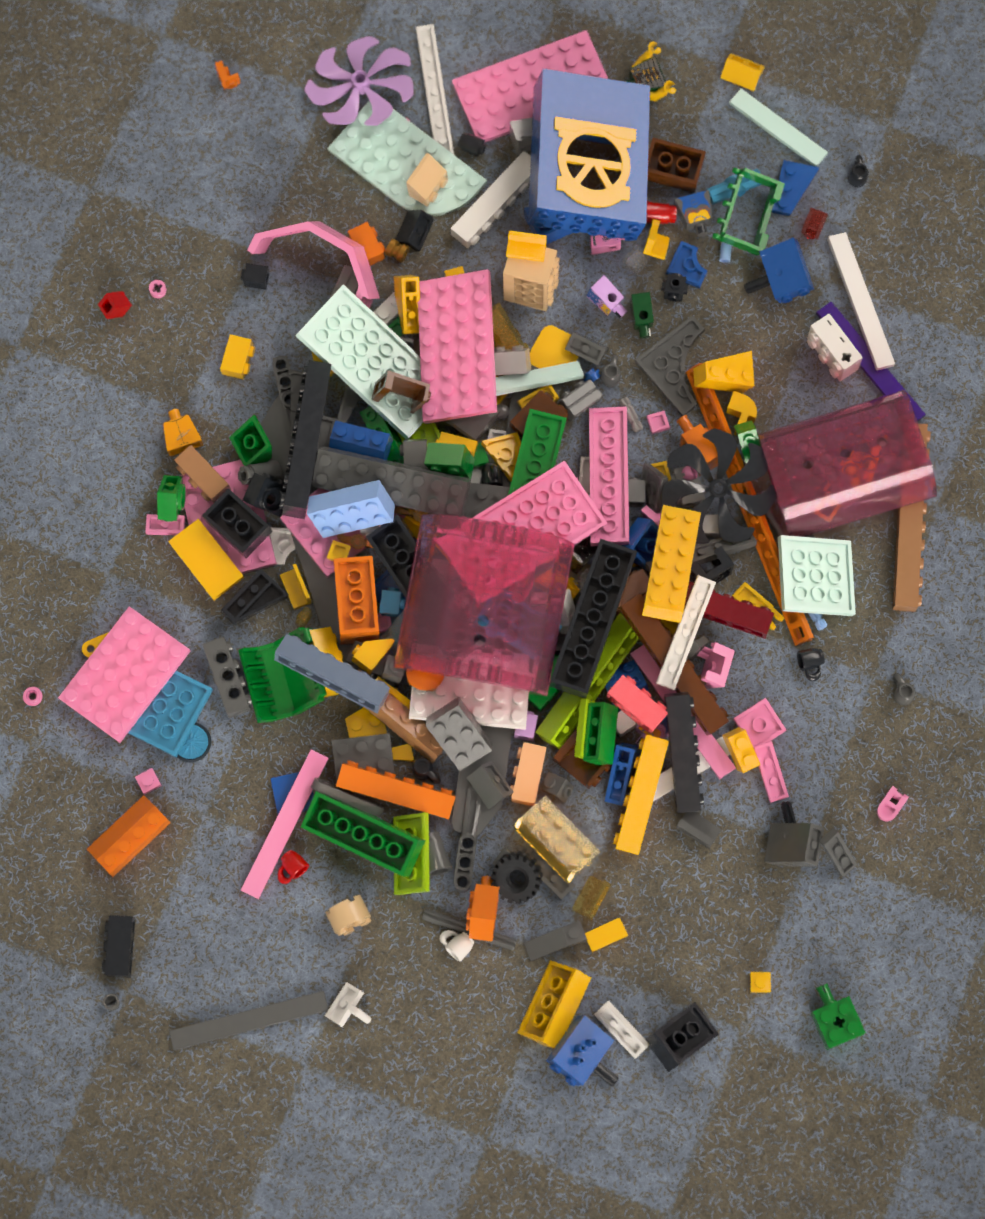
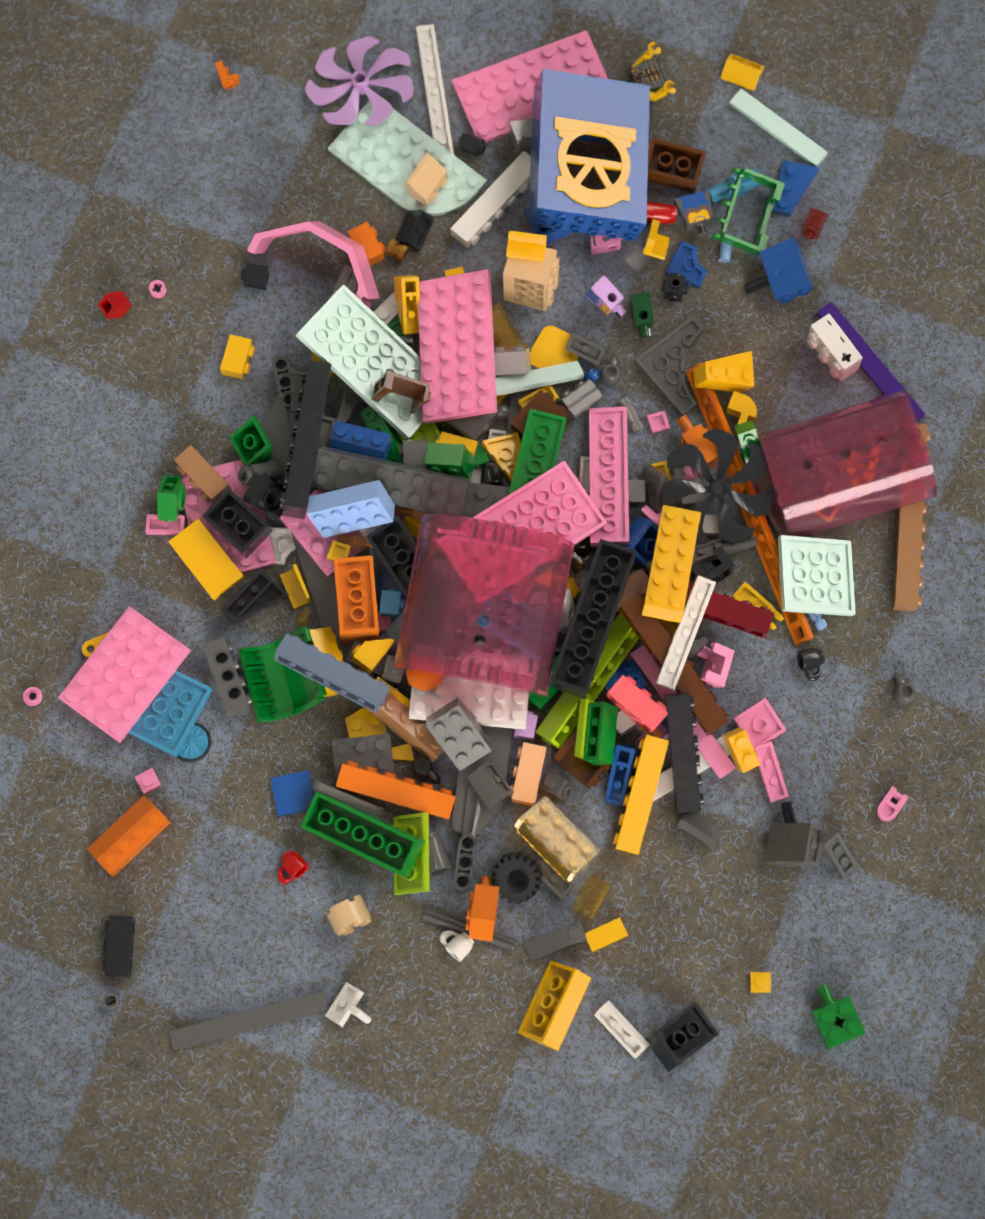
(180, 433): light orange torso -> none
(284, 824): bright pink tile -> none
(581, 1052): piece -> none
(858, 173): black piece -> none
(861, 301): white tile -> none

